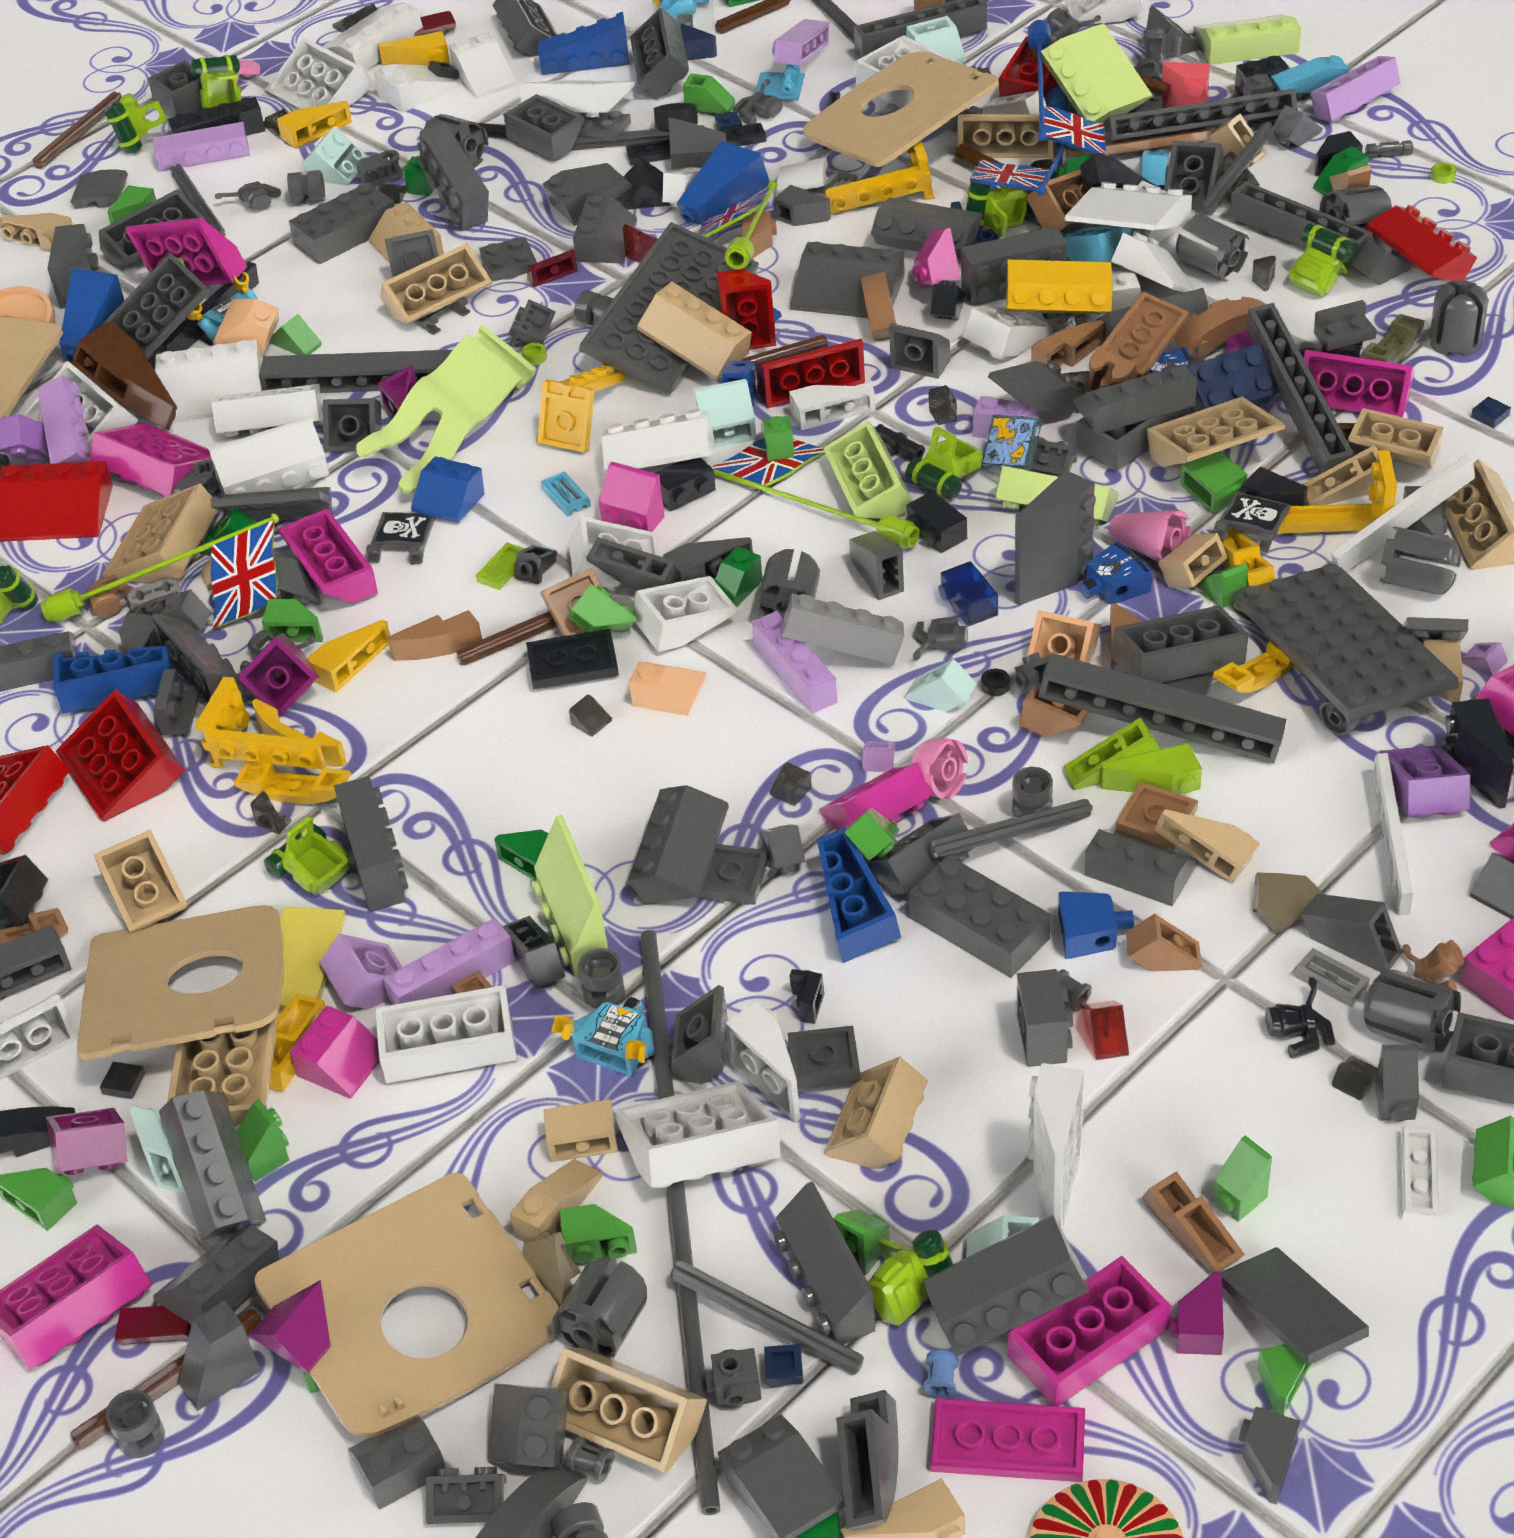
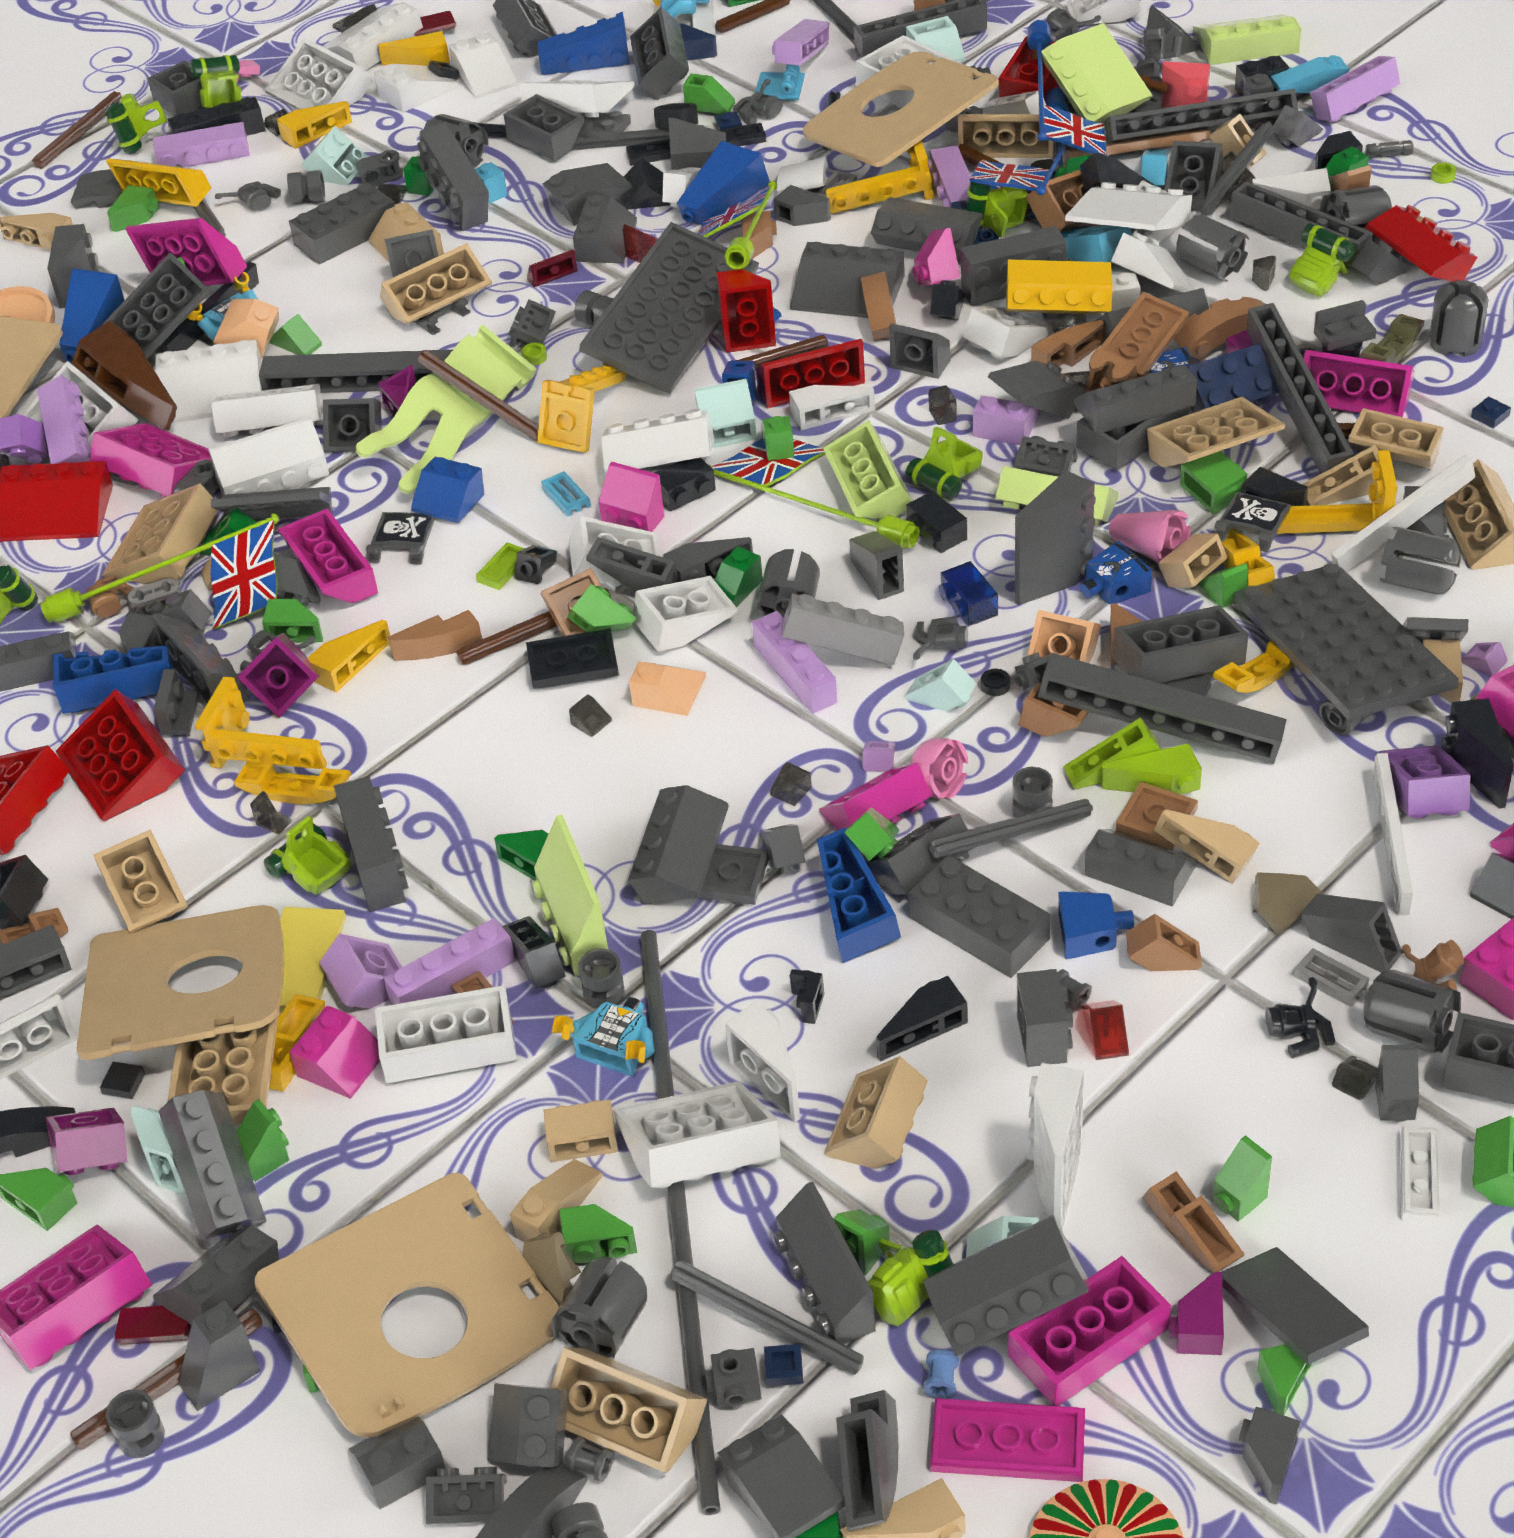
(117, 244): dark grey slope -> none
(169, 183): none -> yellow slope
(270, 724): yellow slope -> none
(297, 1328): magenta slope -> none
(479, 394): none -> axle
(494, 180): none -> medium azure brick
(507, 258): dark grey plate -> none
(694, 330): tan slope -> none
(701, 1037): dark grey slope -> none
(824, 1056): dark grey plate -> none
(899, 442): black pin -> none
(927, 1014): none -> black slope
(949, 175): none -> lavender brick
(1011, 442): tile -> none
(1302, 187): none -> white slope

